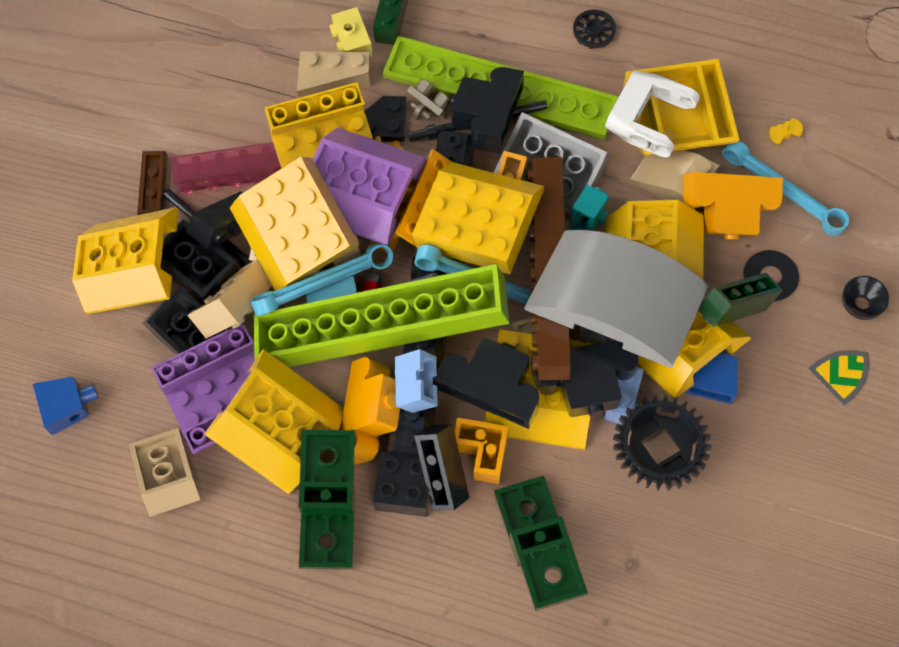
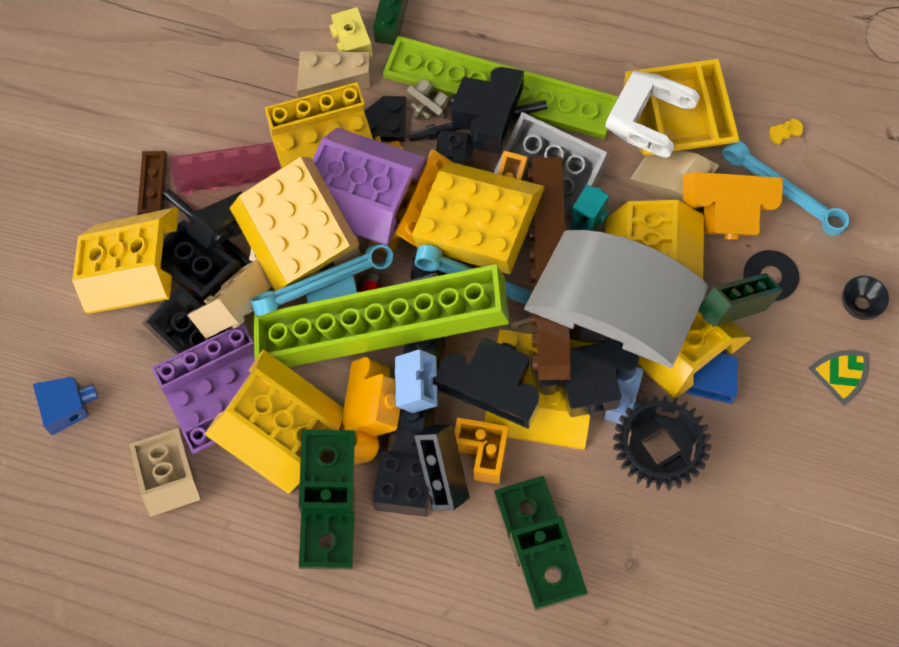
(594, 29): black wheel -> none

